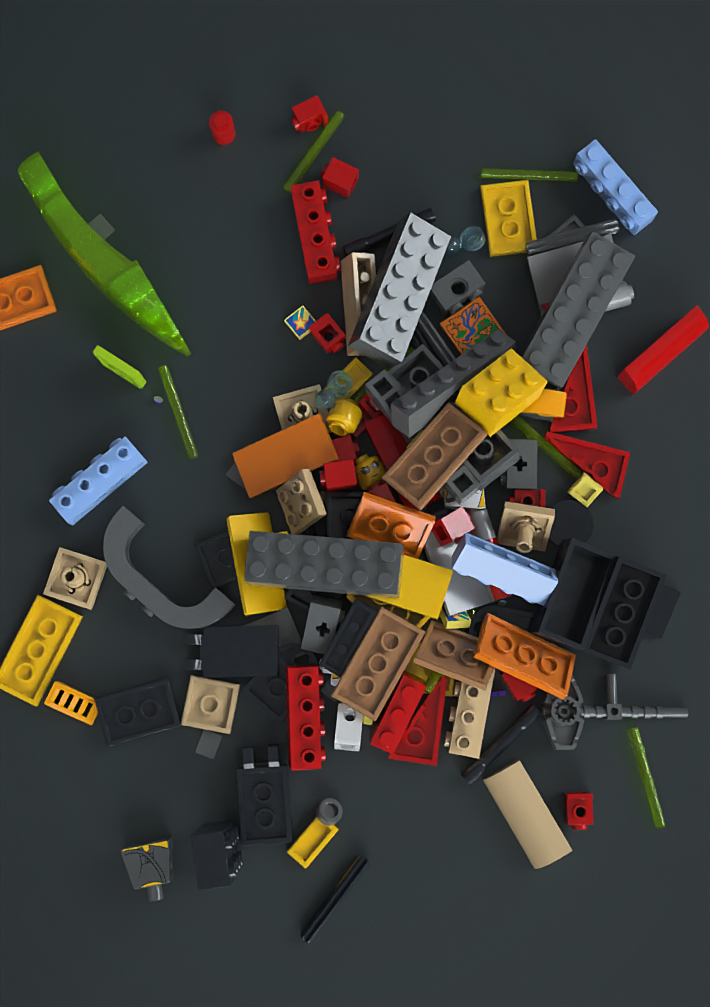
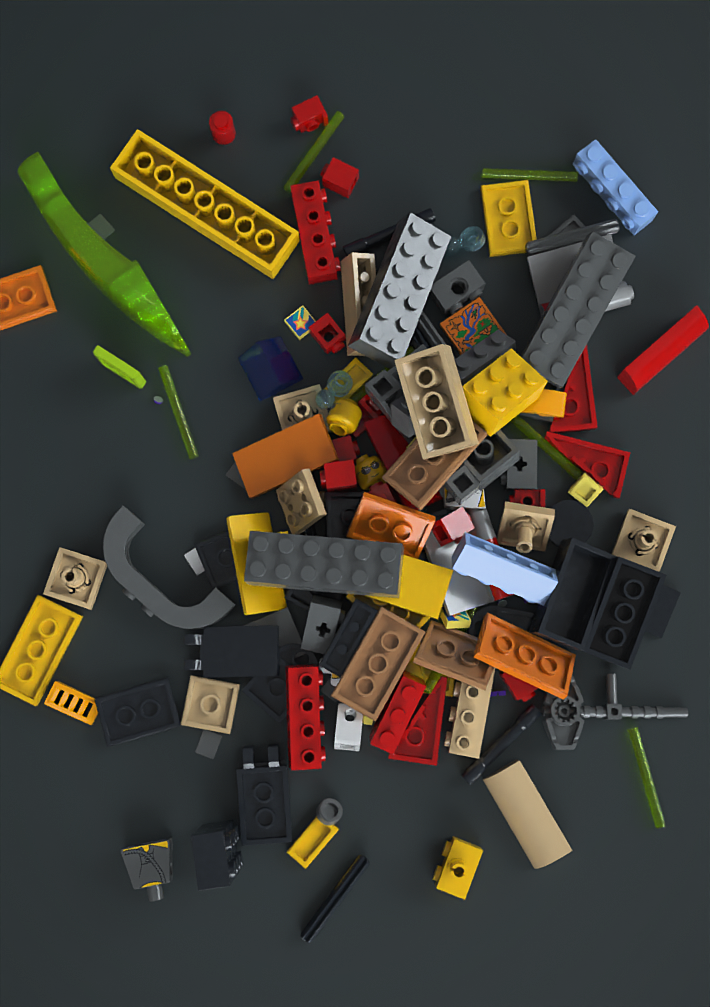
(97, 481): light blue brick -> none
(194, 560): none -> white sticker
(205, 204): none -> yellow brick
(269, 367): none -> clear blue slope
(436, 401): none -> tan slope
(458, 867): none -> yellow brick
(574, 800): red brick -> none
(656, 534): none -> tan plate

